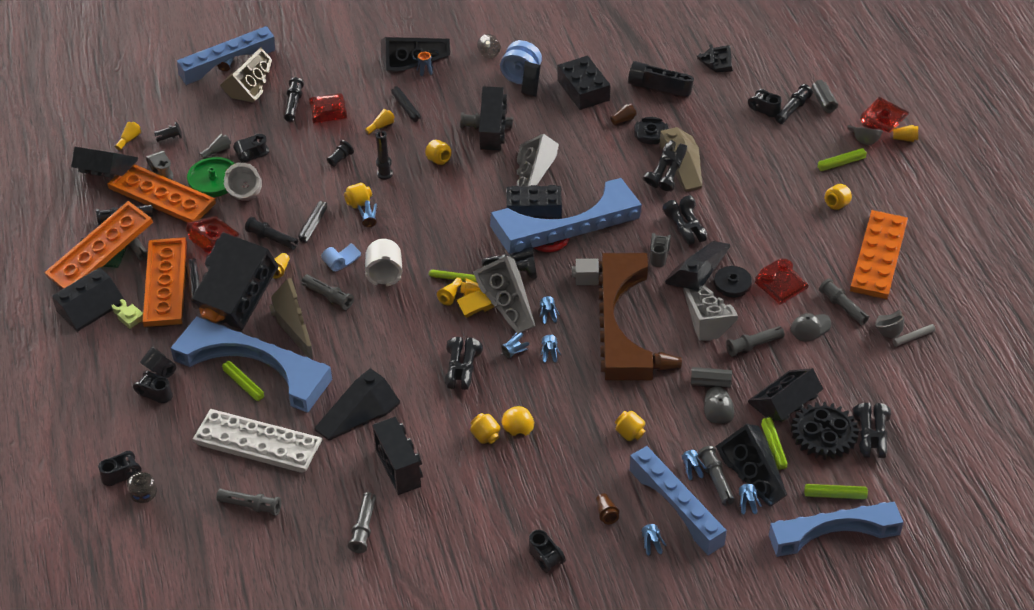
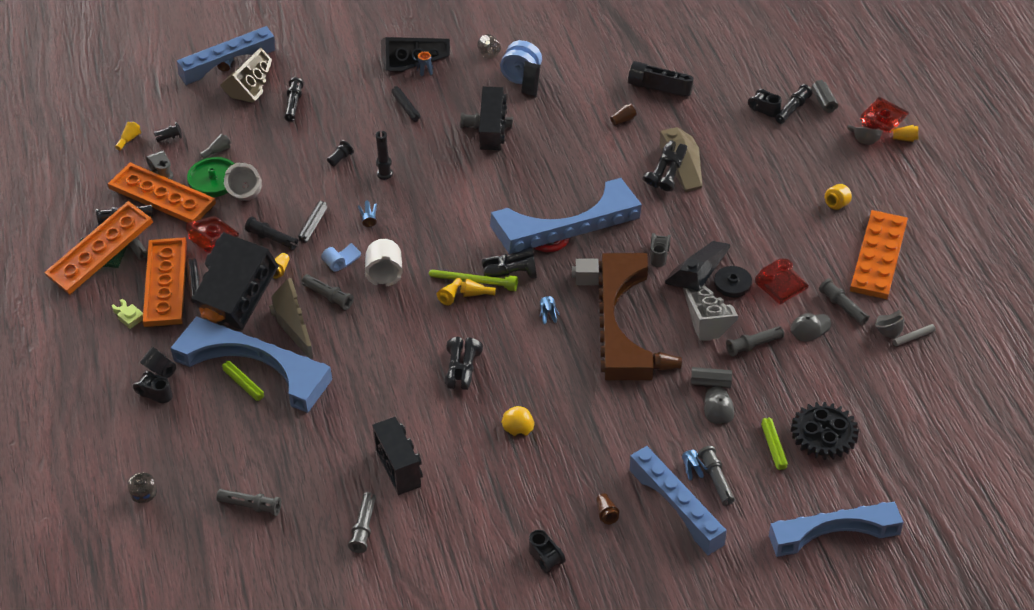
(87, 299): black slope -> none
(101, 162): black slope -> none
(118, 468): black piece -> none
(250, 149): black piece -> none
(257, 440): white plate -> none
(327, 107): clear red slope -> none
(357, 195): yellow head -> none
(363, 401): black wedge -> none
(383, 119): yellow cone -> none
(438, 152): yellow head -> none
(474, 303): yellow slope -> none
(485, 428): yellow head -> none
(506, 291): light grey wedge -> none
(513, 346): flat silver piece -> none
(535, 159): light grey wedge -> none
(535, 201): black brick -> none
(549, 344): flat silver piece -> none
(583, 82): black brick -> none
(630, 425): yellow head -> none
(649, 130): black plate -> none
(651, 533): flat silver piece -> none
(686, 208): black piece -> none
(718, 58): black slope -> none
(748, 493): flat silver piece -> none
(753, 461): black wedge -> none
(787, 394): black slope -> none
(835, 491): lime axle -> none
(842, 159): lime axle -> none
(869, 437): black piece -> none

